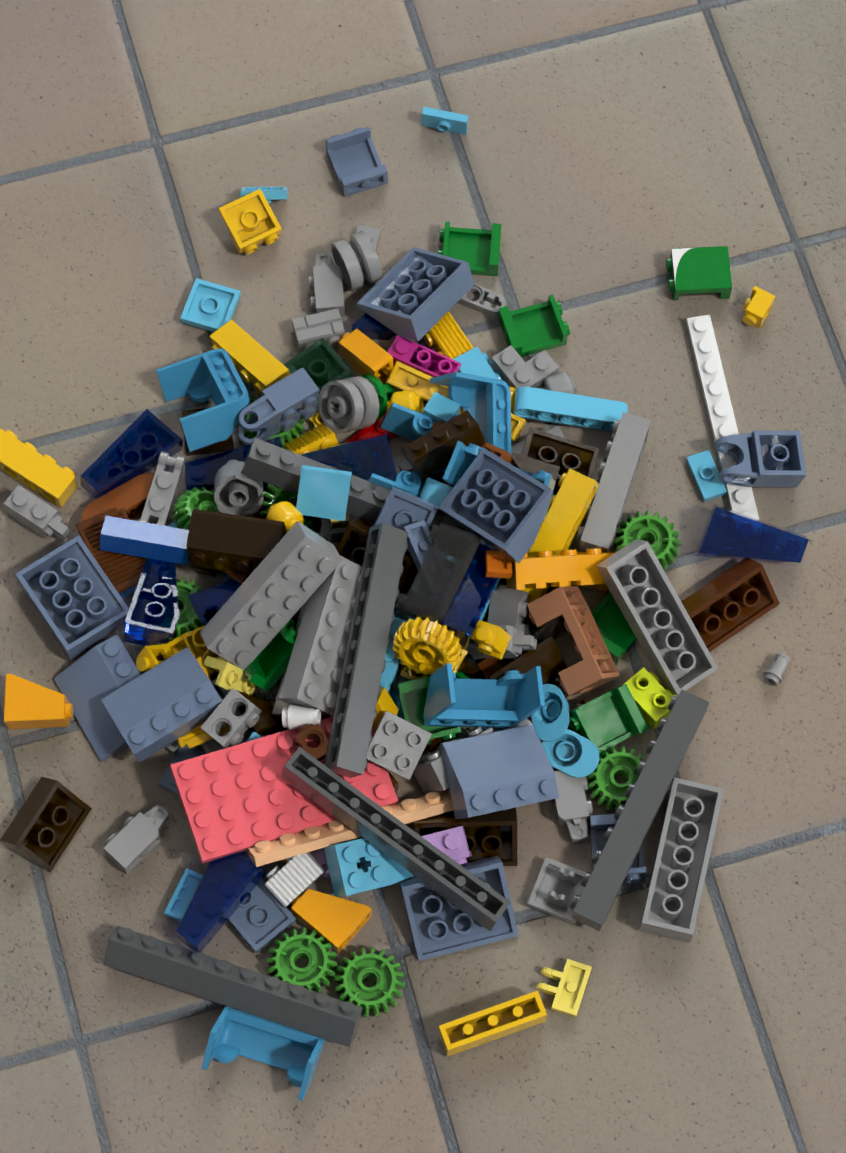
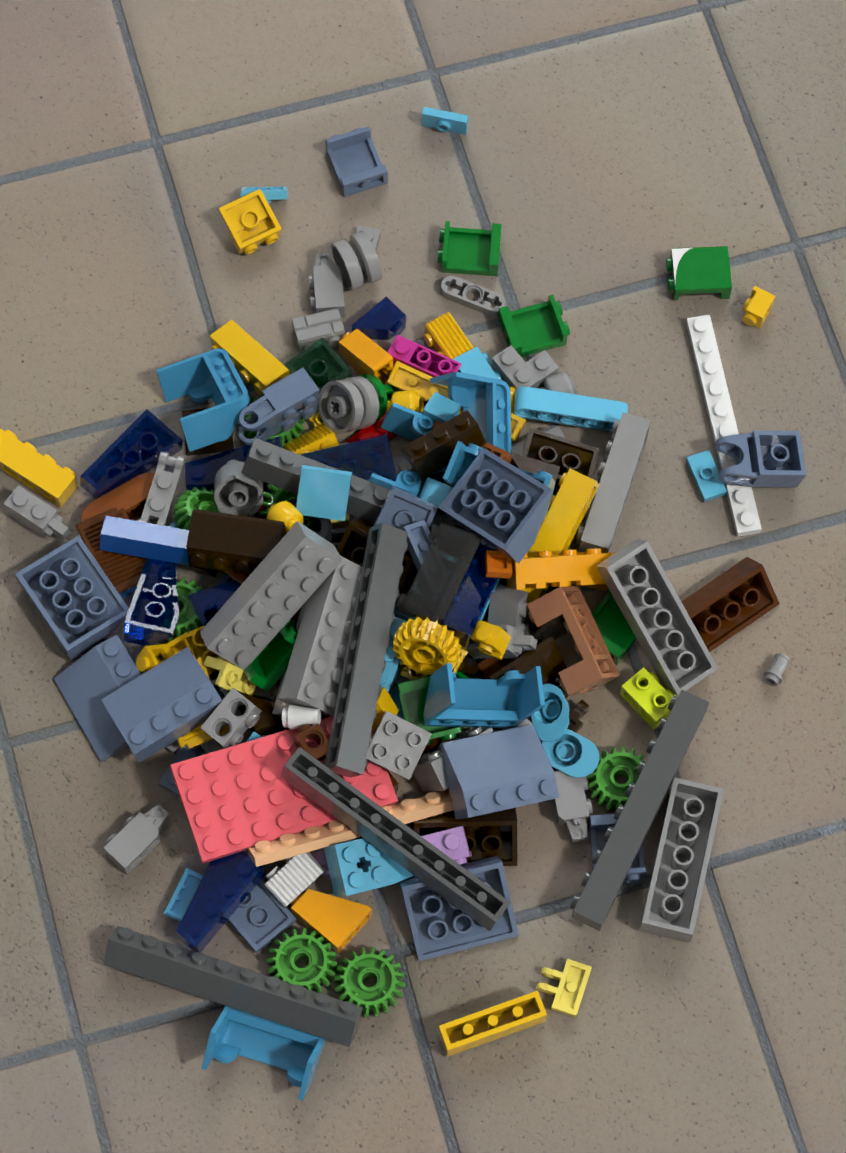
(34, 705): light orange slope -> none
(46, 823): dark brown slope -> none
(210, 305): medium azure plate -> none
(417, 292): sand blue slope -> none
(556, 889): light grey plate -> none
(608, 718): green panel -> none
(652, 529): bright green gear -> none
(744, 536): clear blue wedge -> none

